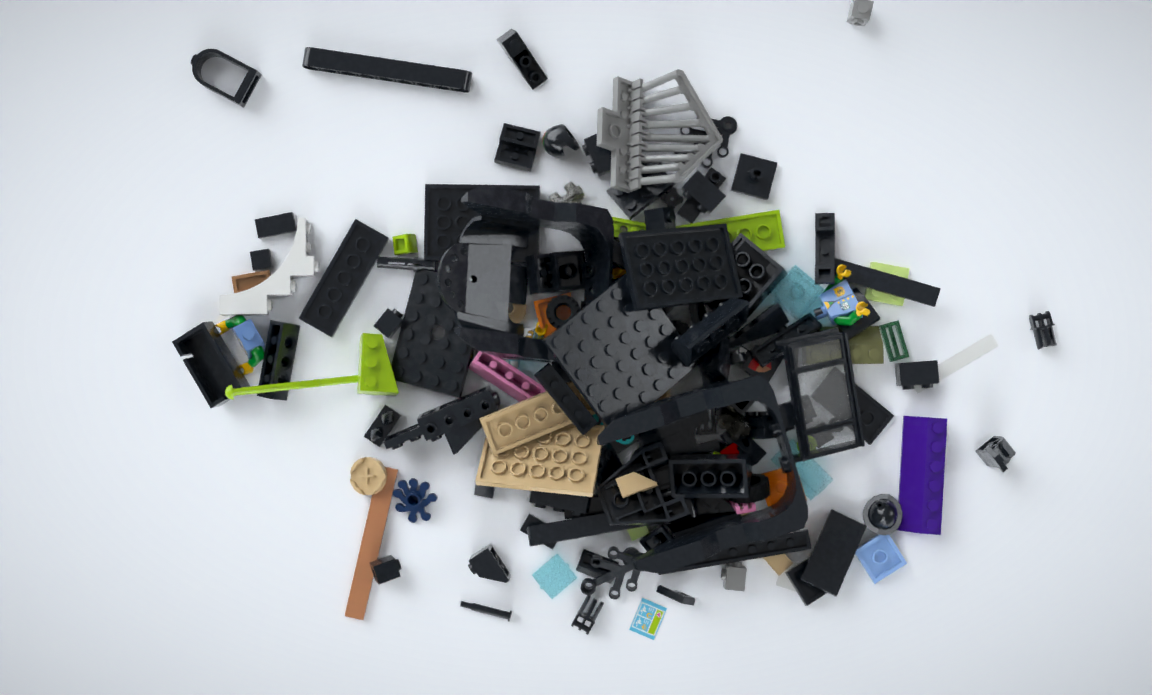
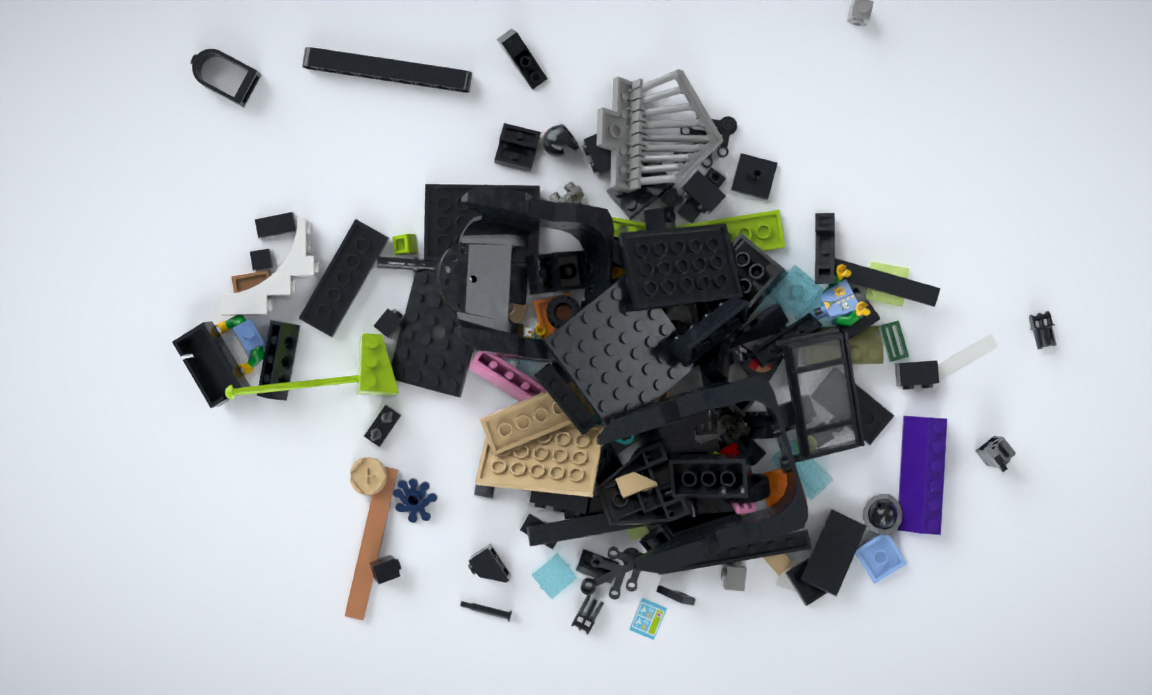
(458, 428): black wedge -> none

